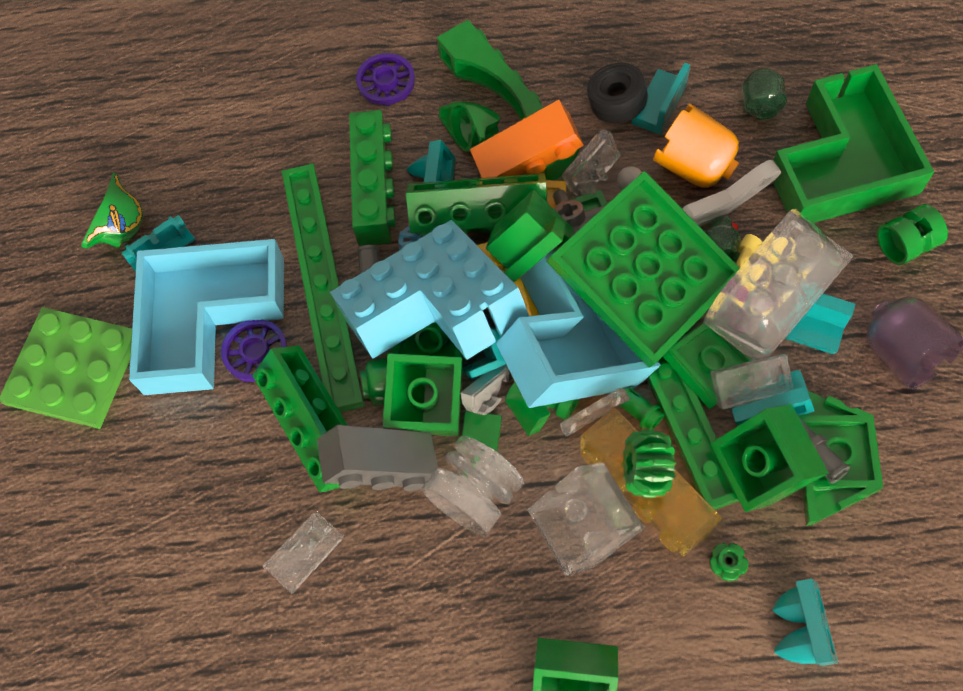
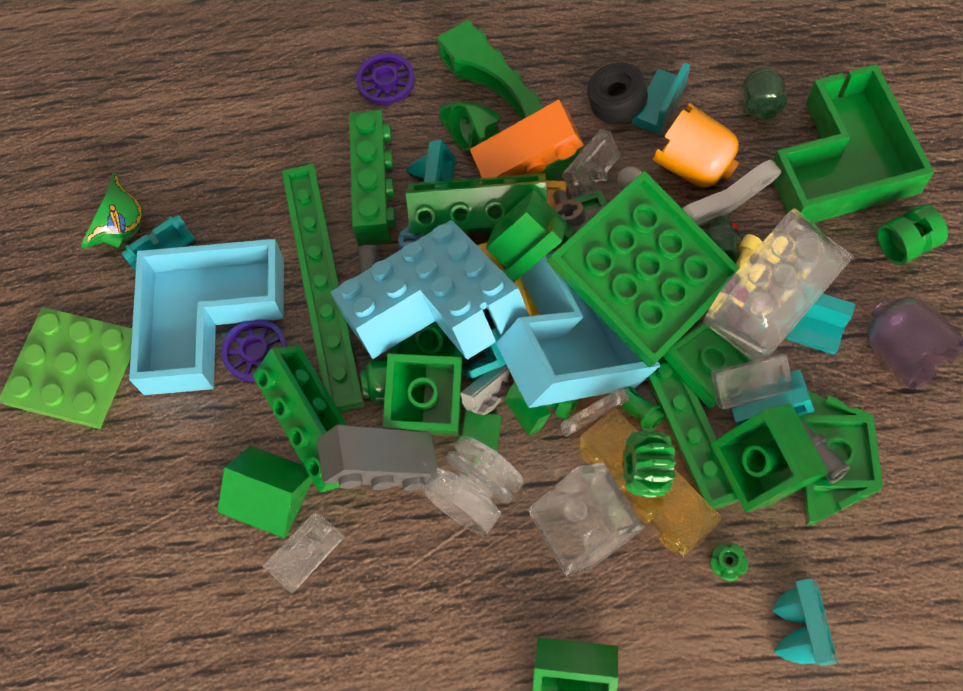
(263, 490): none -> slope

